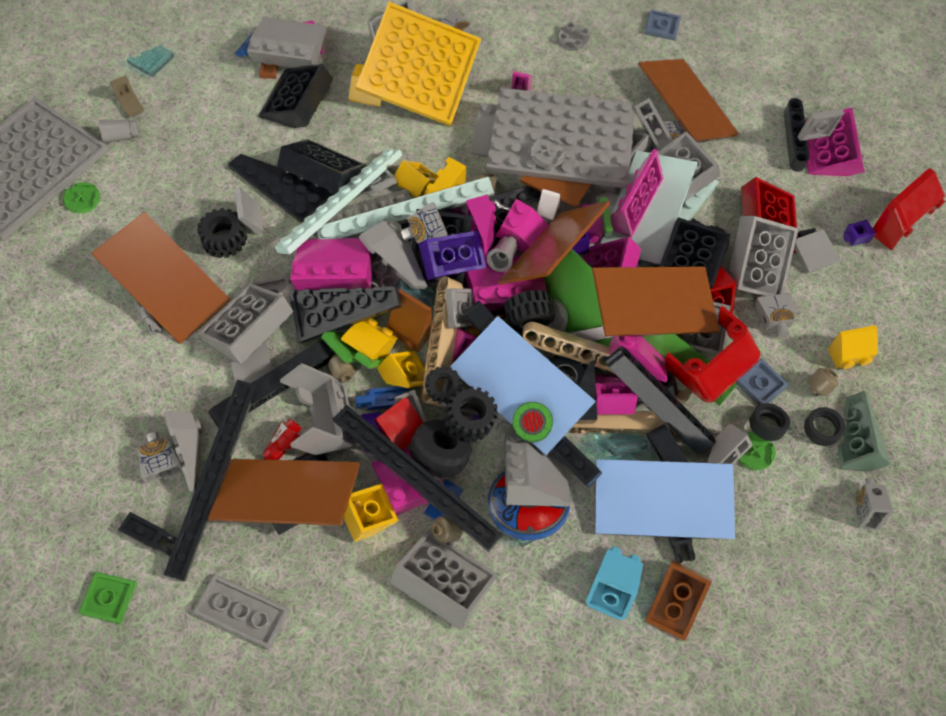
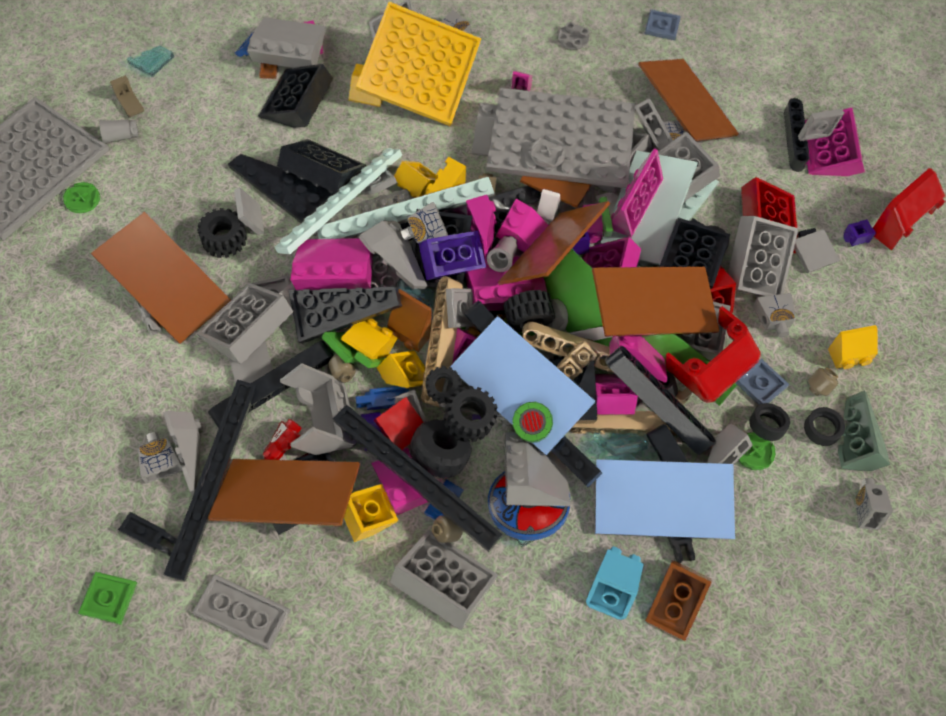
(577, 359): none -> tan slope

